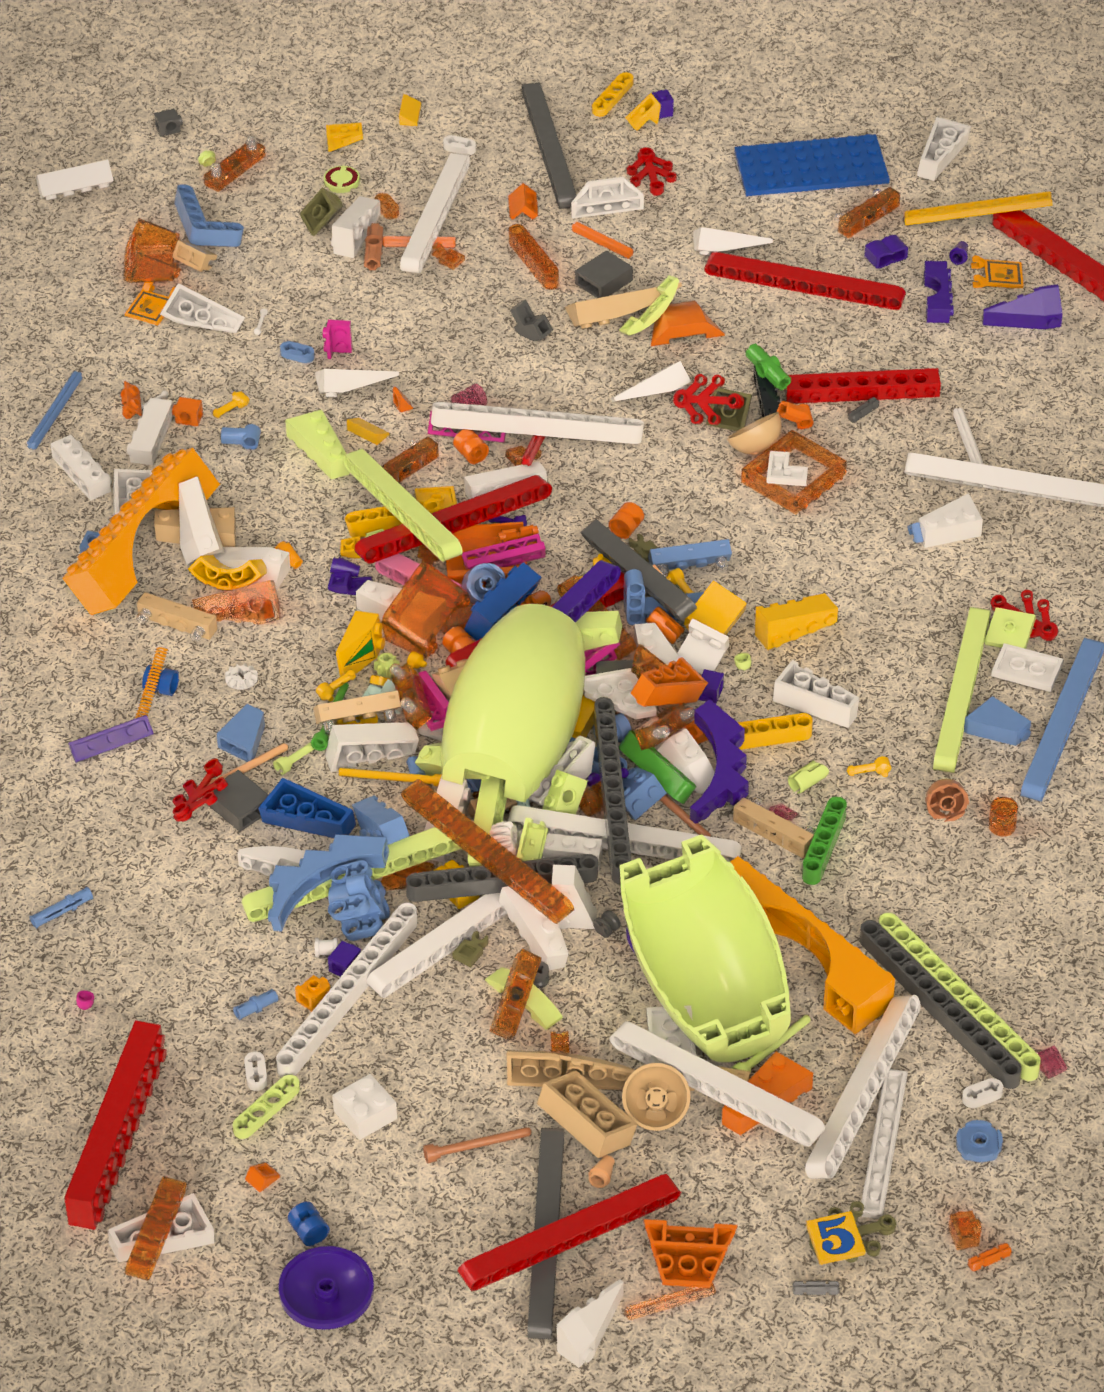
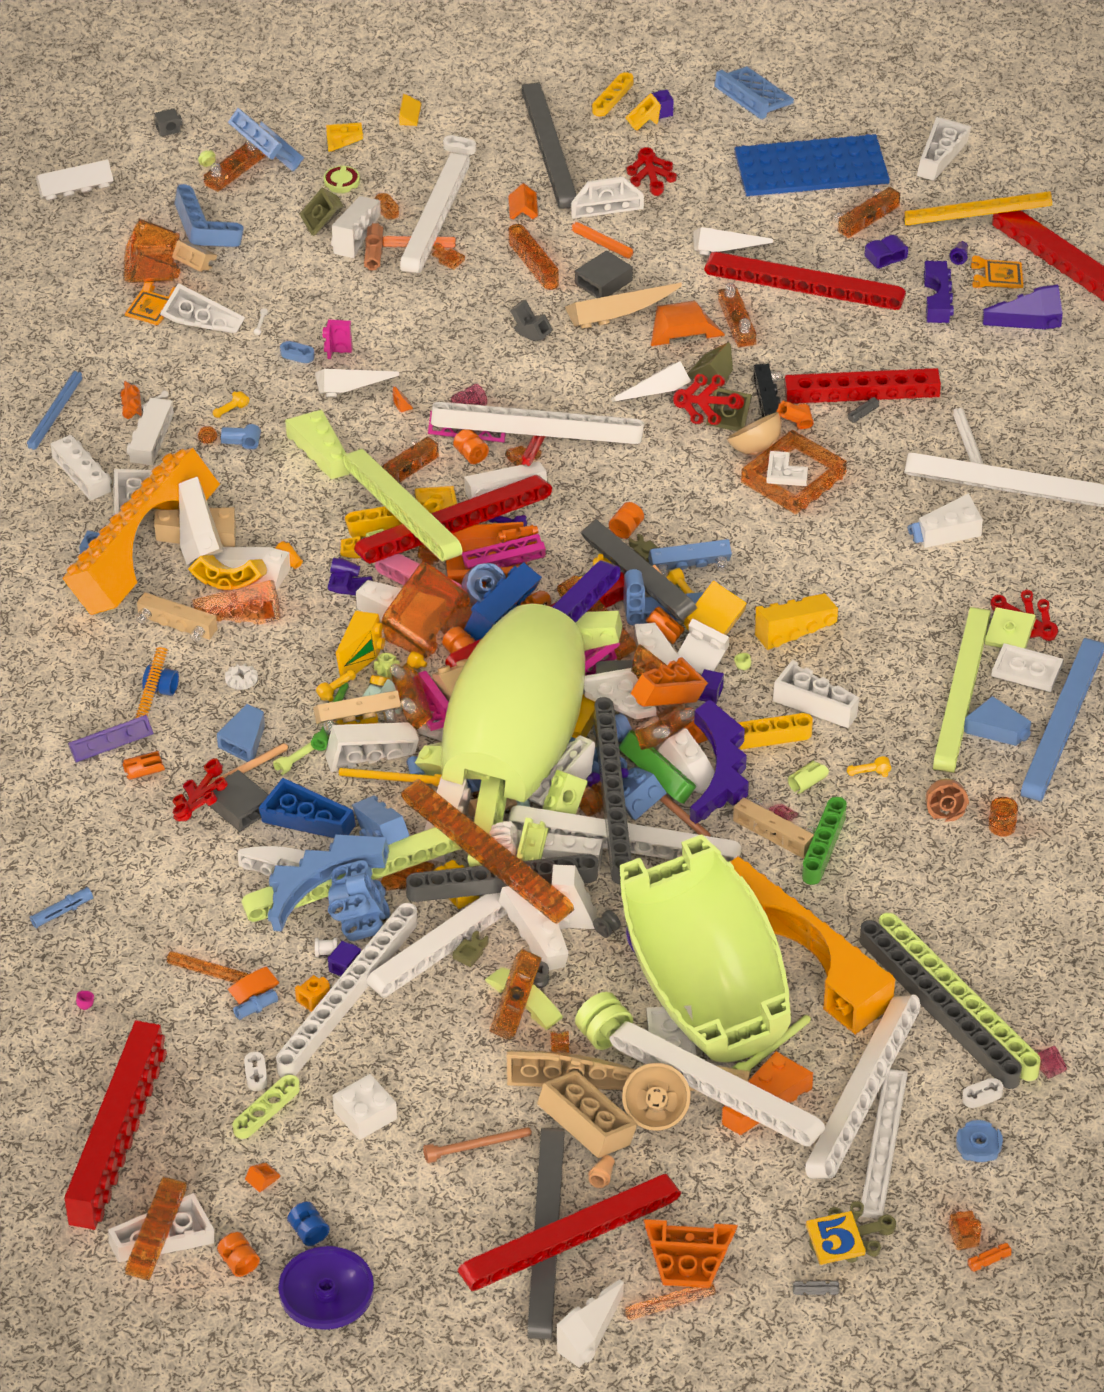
(143, 765): none -> orange arm
(188, 411): orange brick -> none
(205, 967): none -> clear orange axle
(207, 435): none -> clear orange plate
(238, 1254): none -> orange wheel
(253, 984): none -> orange slope
(265, 139): none -> medium blue fence
(366, 430): yellow slope -> none
(601, 1018): none -> yellowish green wheel
(656, 309): yellowish green slope -> none
(714, 363): none -> olive slope
(736, 316): none -> clear orange piece
(749, 97): none -> medium blue fence
(768, 366): bright green piece -> none

